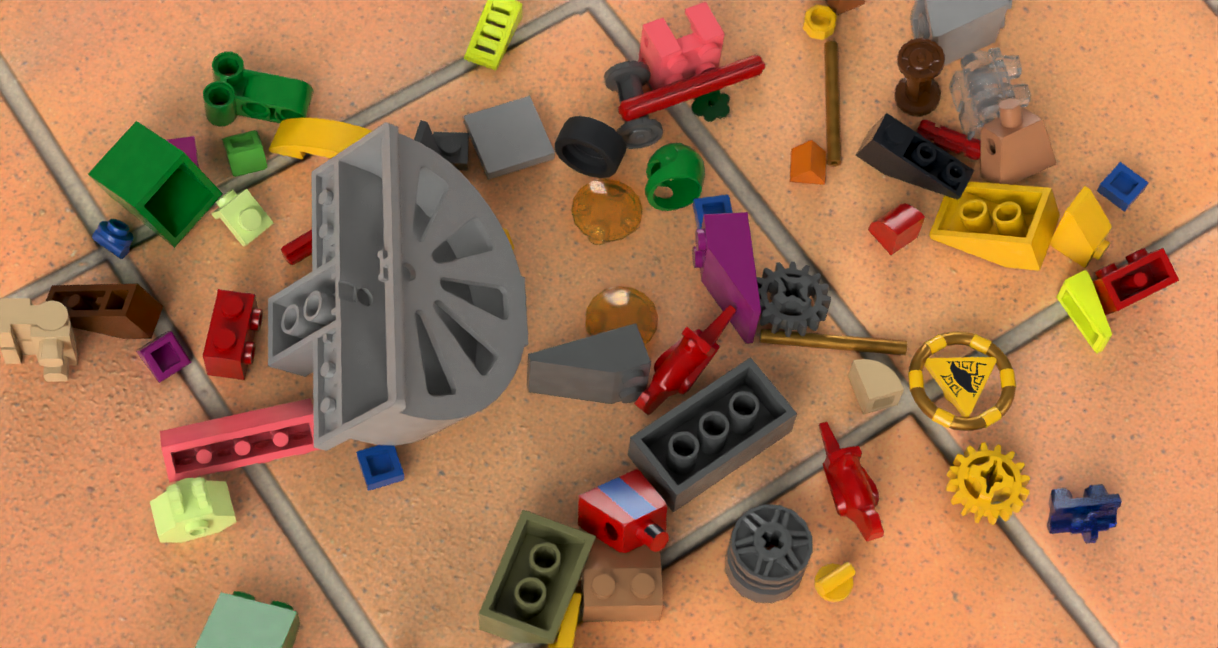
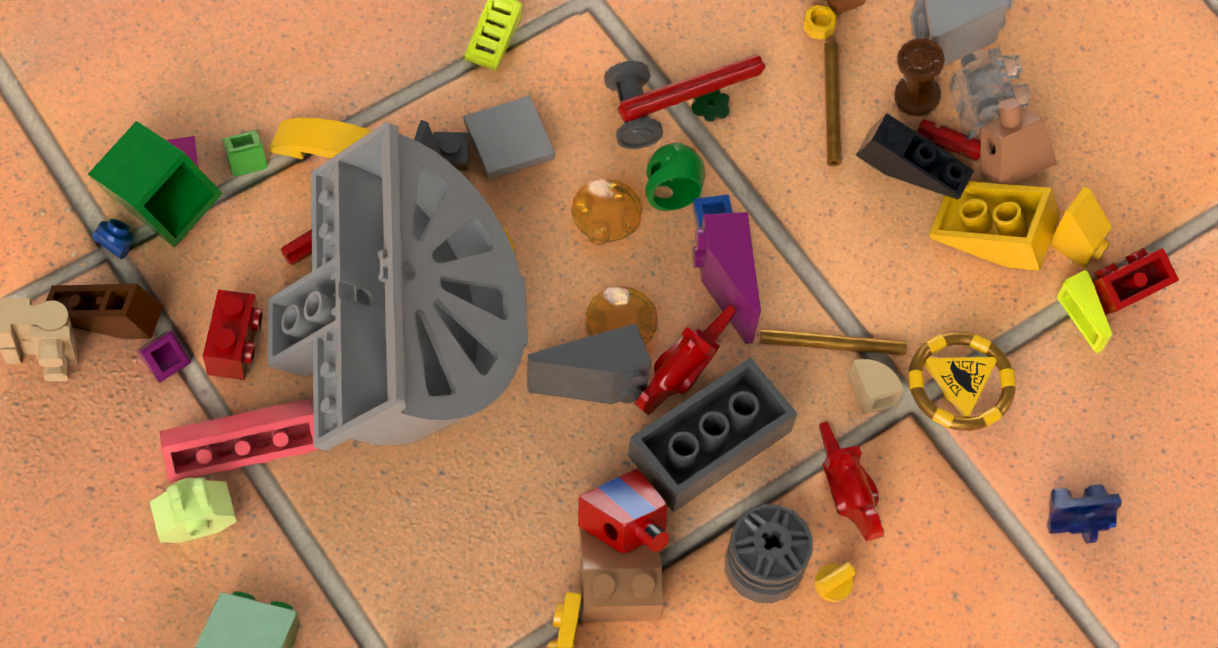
(242, 215): yellowish green bracket -> none
(252, 93): green piece -> none
(380, 466): blue plate -> none
(535, 580): olive slope -> none
(590, 147): black tyre -> none
(684, 57): coral piece -> none
(790, 299): dark grey gear -> none
(808, 163): orange slope -> none
(897, 227): red brick -> none
(971, 485): yellow gear -> none
(1122, 186): blue plate -> none

